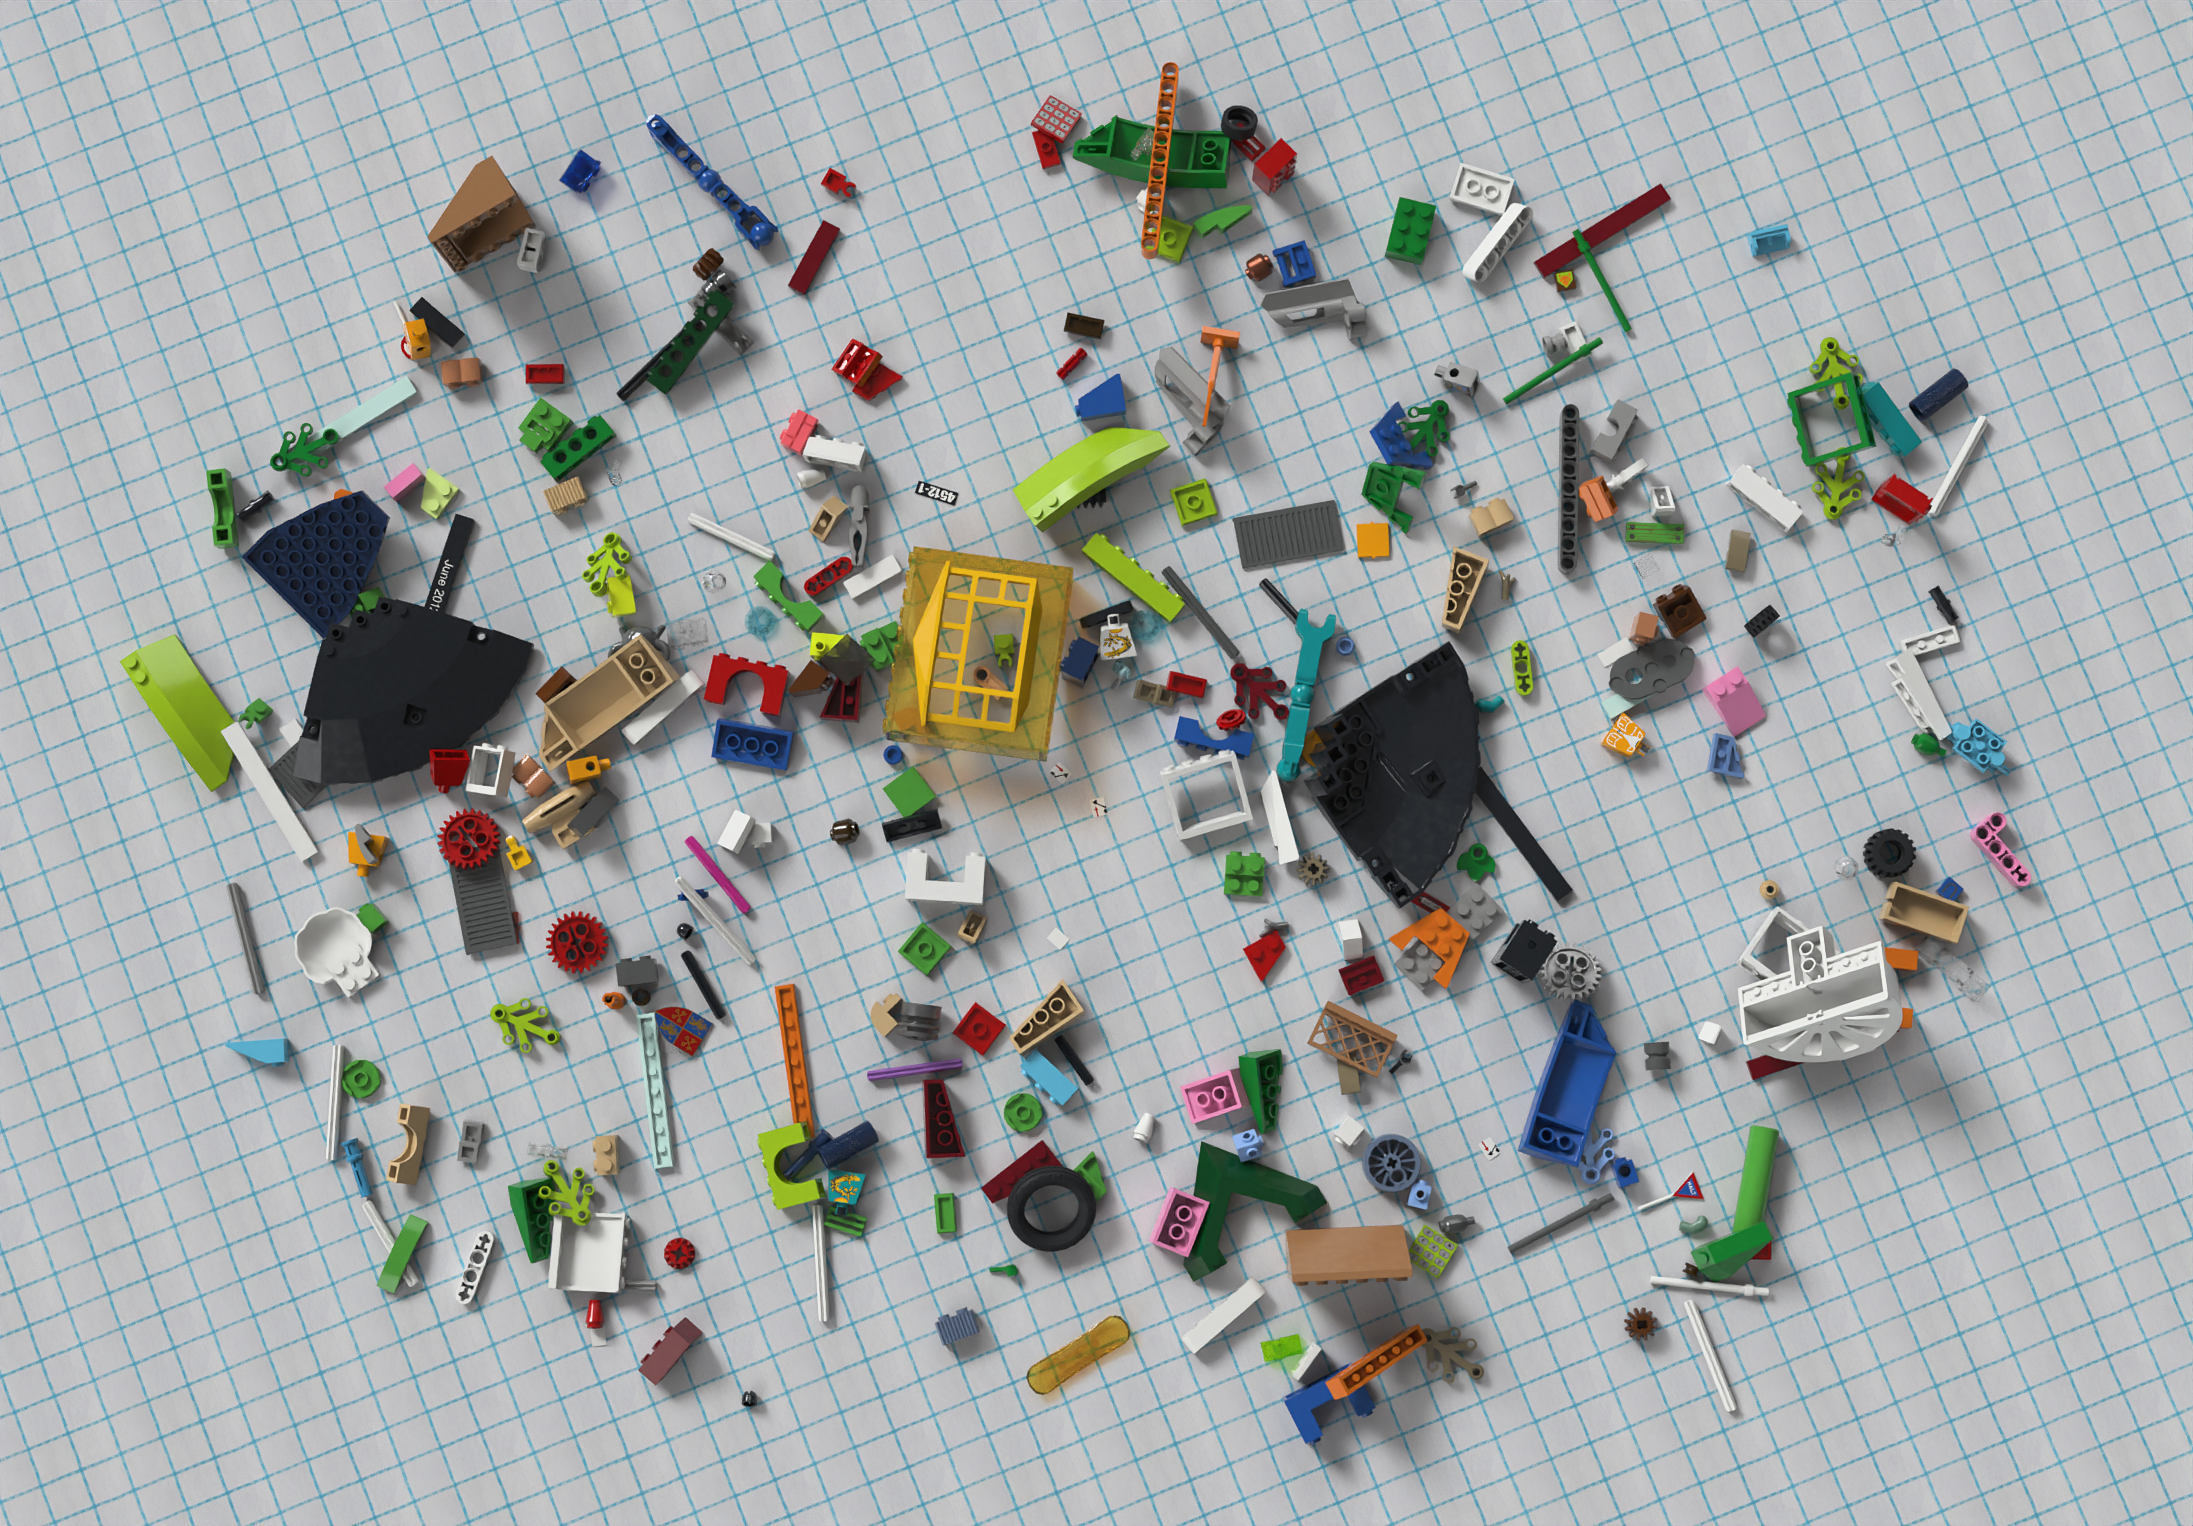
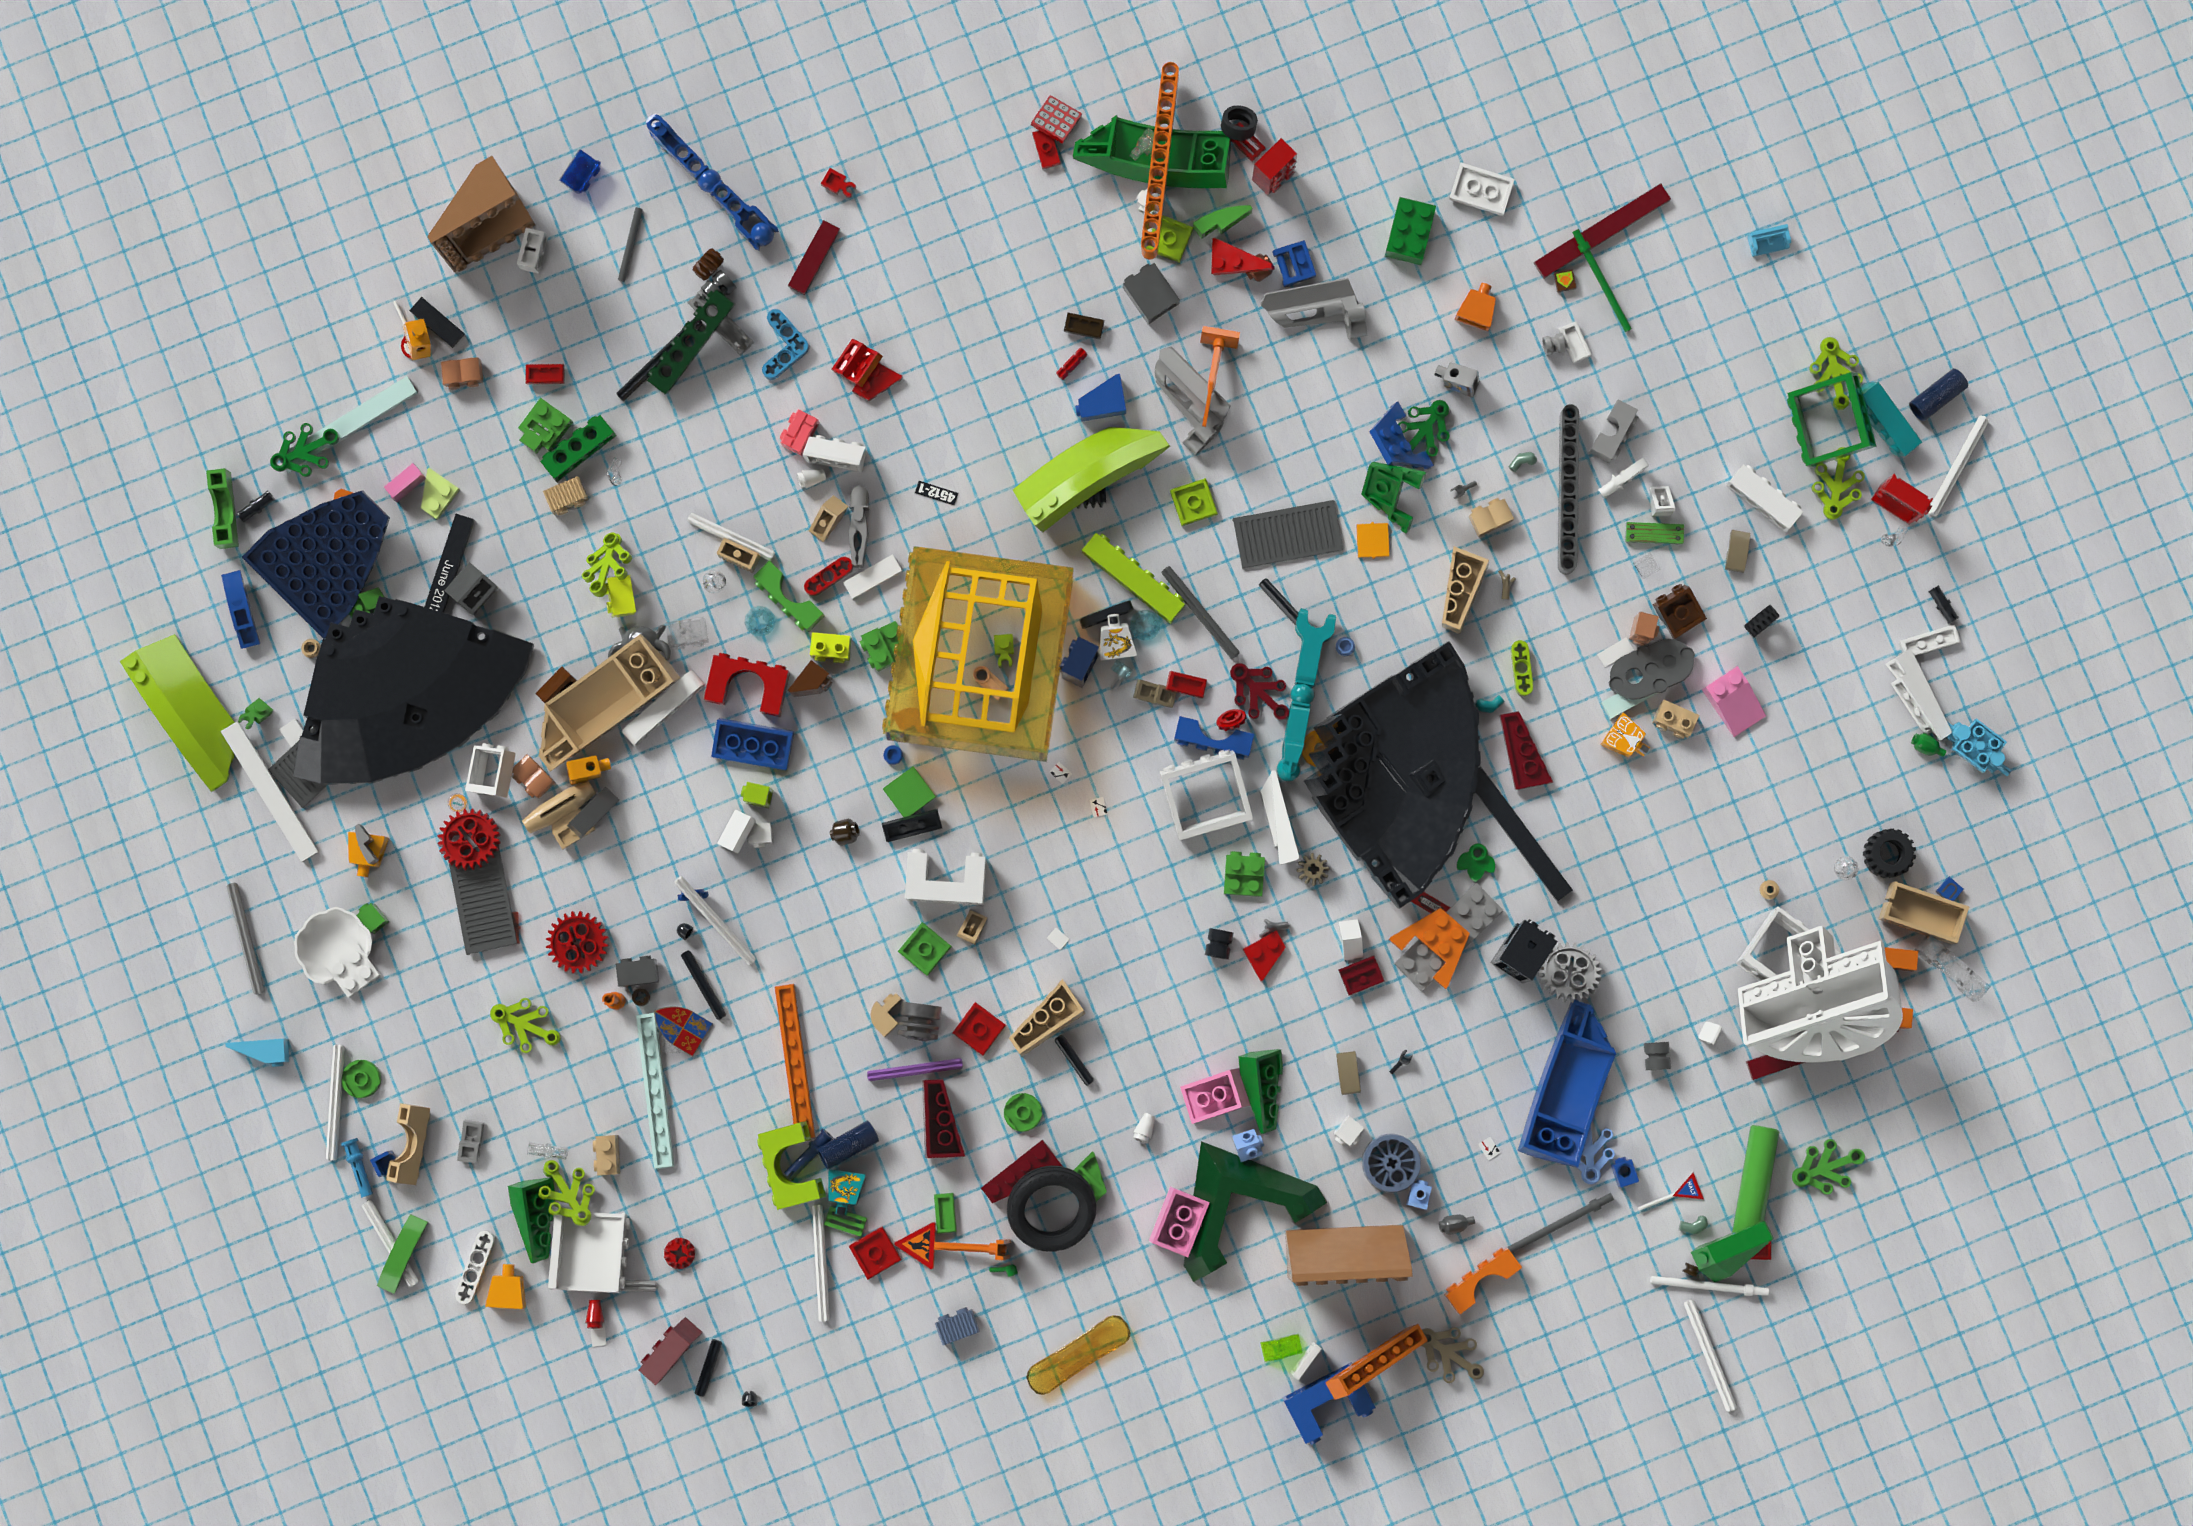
(240, 609): none -> blue slope
(305, 648): none -> tan plate
(381, 1162): none -> blue panel
(448, 768): red torso -> none
(457, 802): none -> clear tile
(471, 589): none -> dark grey slope
(506, 1290): none -> light orange torso
(518, 855): yellow plate -> none
(630, 244): none -> dark grey bar
(708, 1367): none -> black axle
(717, 874): dark pink axle -> none
(738, 555): none -> tan brick
(757, 795): none -> lime brick
(788, 349): none -> dark azure beam
(844, 702): dark red wedge -> none
(847, 660): clear smoke tile -> none
(875, 1252): none -> red tile
(922, 1246): none -> piece
(1048, 1078): medium azure brick -> none
(1150, 293): none -> dark grey brick
(1219, 943): none -> black wheel
(1223, 1315): white beam -> none
(1232, 260): none -> red wing
(1360, 1024): medium nougat fence -> none
(1431, 1251): tile -> none
(1462, 1294): none -> orange arch
(1477, 308): none -> orange torso
(1497, 242): white beam -> none
(1521, 458): none -> sand green arm
(1524, 760): none -> dark red wing
(1584, 351): green bar -> none
(1598, 499): orange brick -> none
(1633, 1323): reddish brown gear -> none
(1675, 719): none -> tan brick
(1724, 757): medium blue wing -> none
(1824, 1168): none -> bright green plant
(2003, 851): bright pink beam -> none

